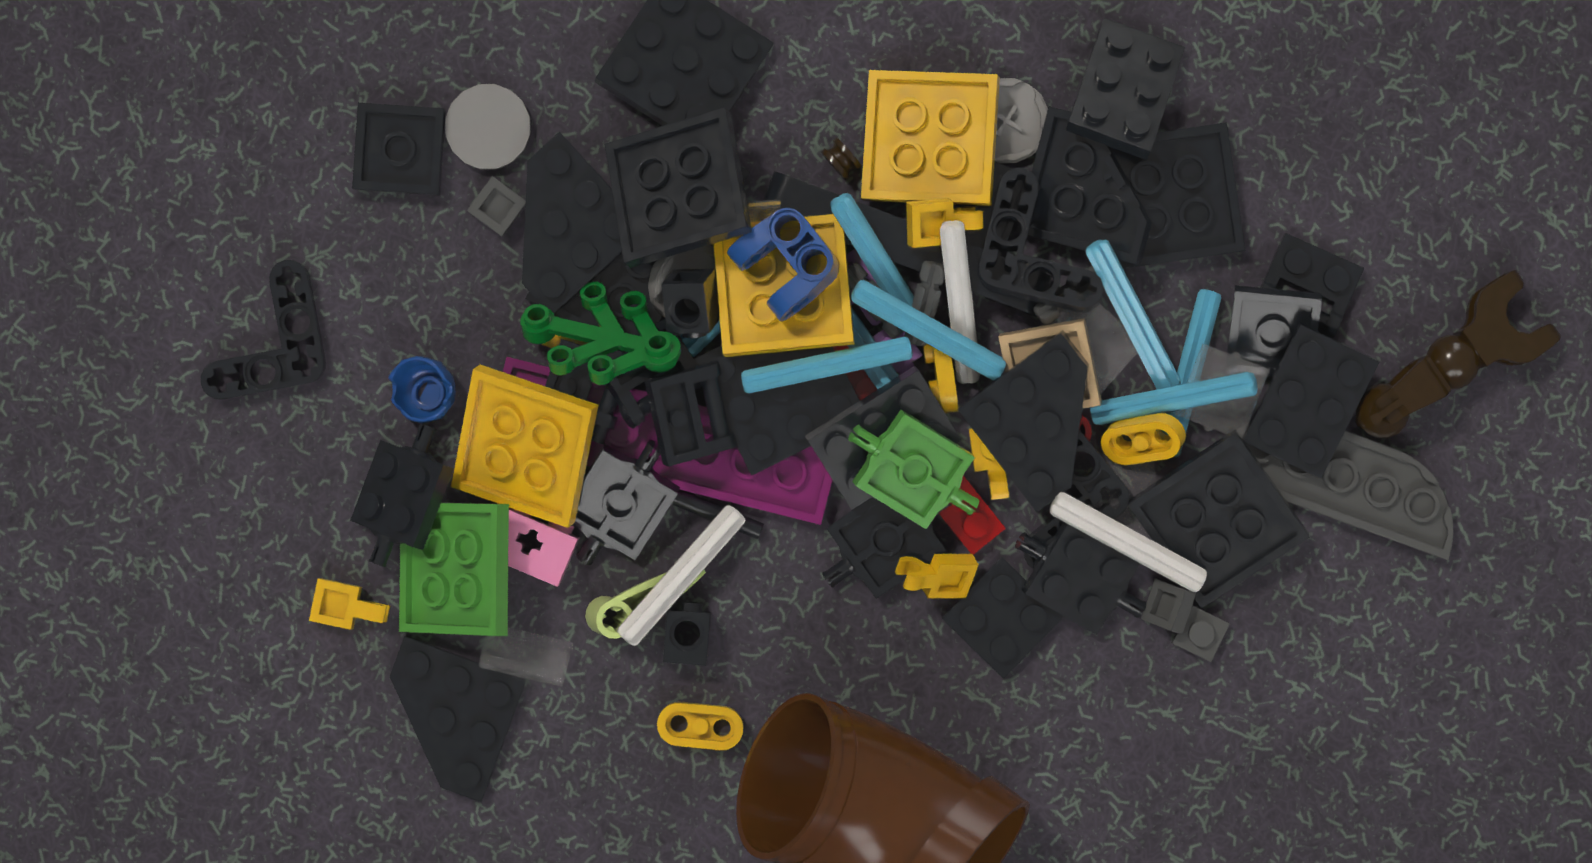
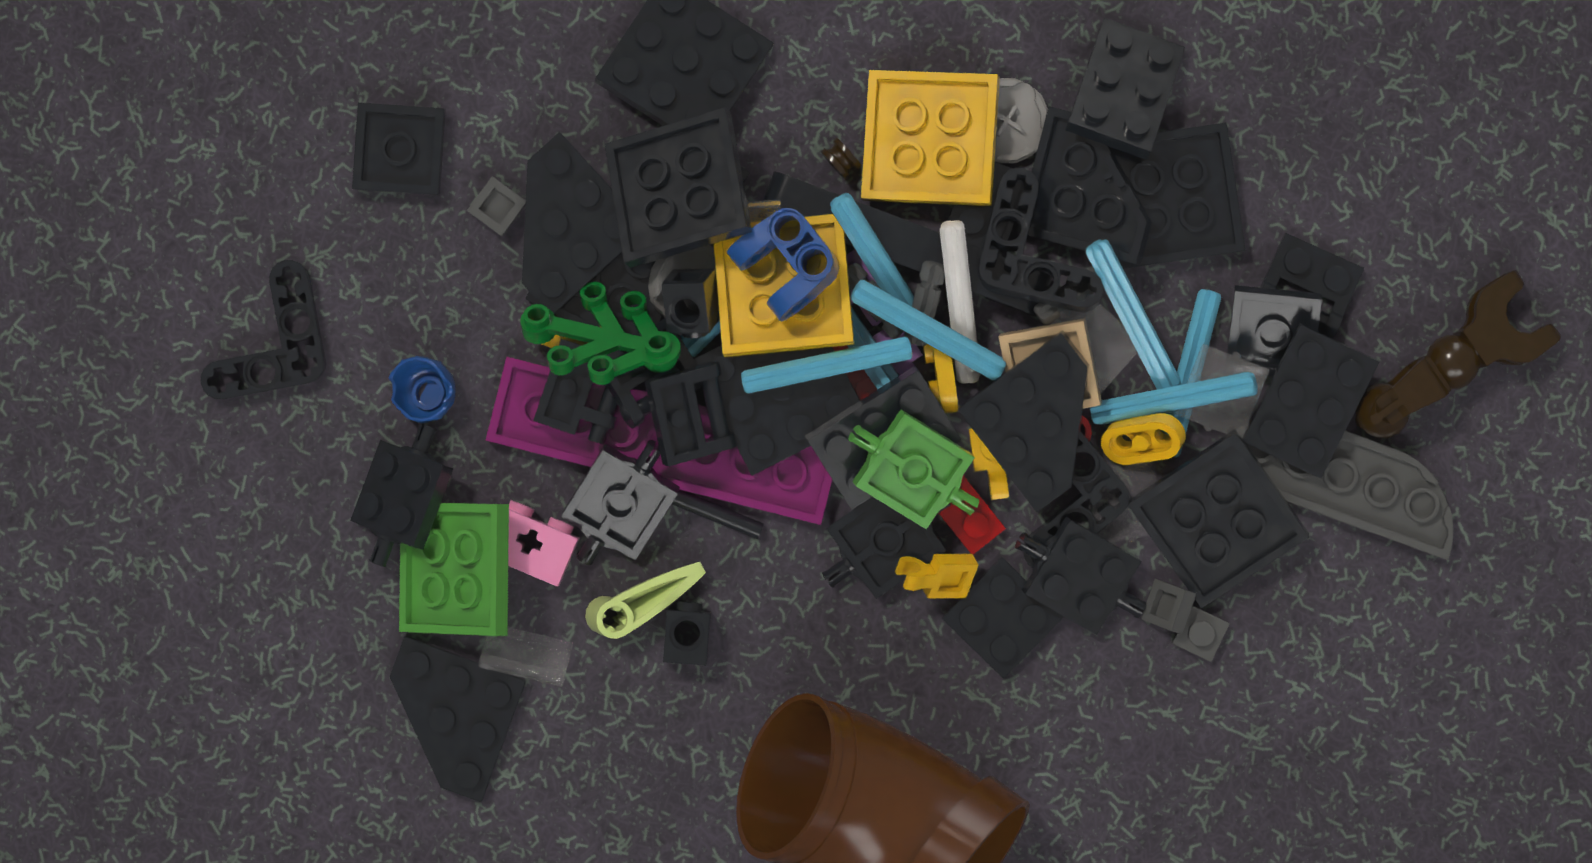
(340, 605): yellow plate -> none
(488, 126): light grey tile -> none
(524, 445): yellow plate -> none
(681, 575): white axle -> none
(700, 726): yellow plate -> none
(926, 217): yellow plate -> none
(1128, 542): white axle -> none

